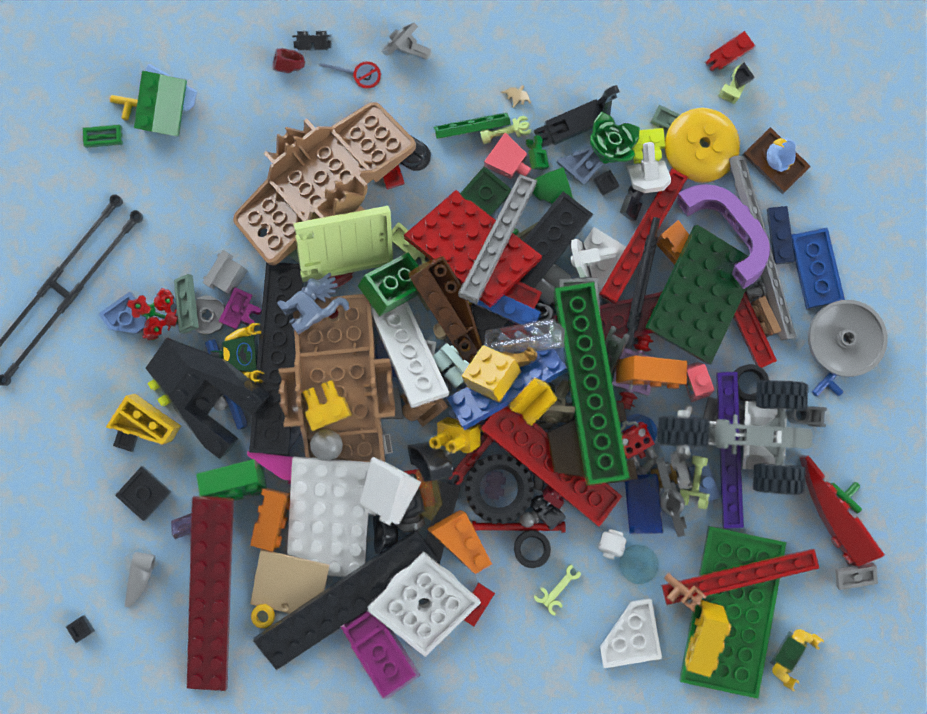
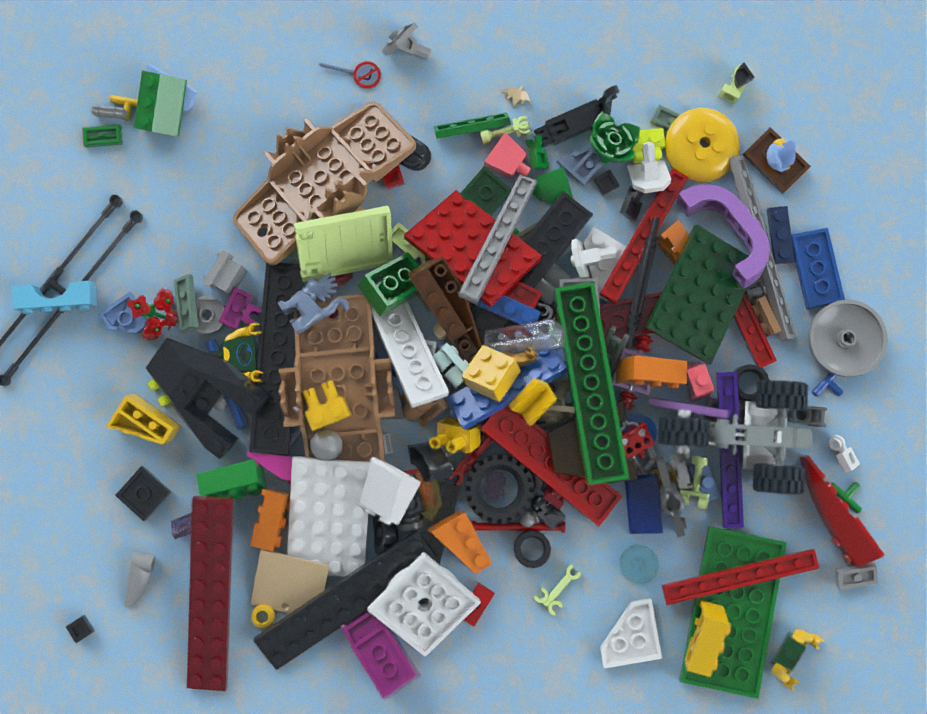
(78, 295): none -> medium azure arch
(109, 112): none -> light grey axle
(125, 441): black tile -> none
(287, 61): dark red rock -> none
(304, 40): black hinge -> none
(612, 544): white head -> none
(679, 589): nougat arm -> none
(694, 408): none -> medium lavender tile
(730, 51): red hinge -> none
(846, 456): none -> white plate

